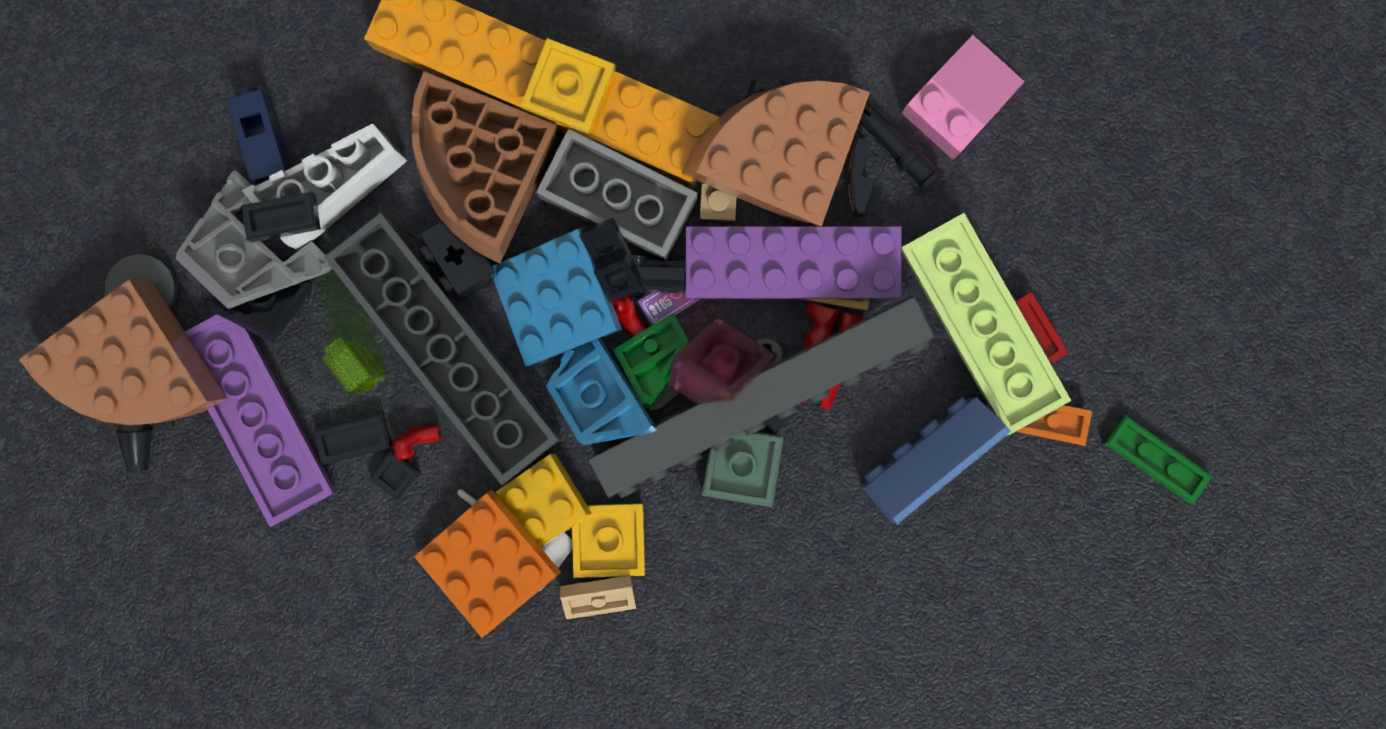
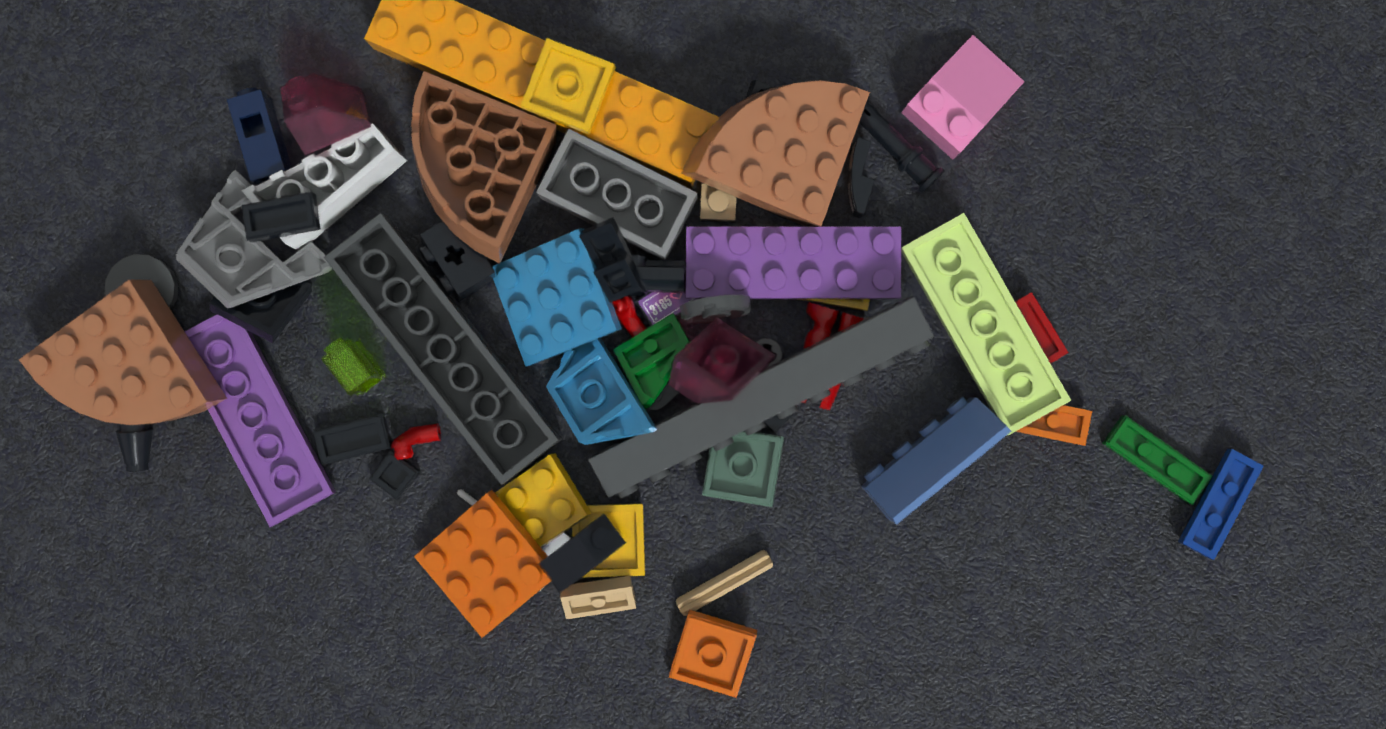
(322, 111): none -> clear pink slope
(582, 553): none -> black slope
(709, 308): none -> dark grey tile
(713, 653): none -> orange tile
(724, 582): none -> tan axle
(1220, 503): none -> blue plate

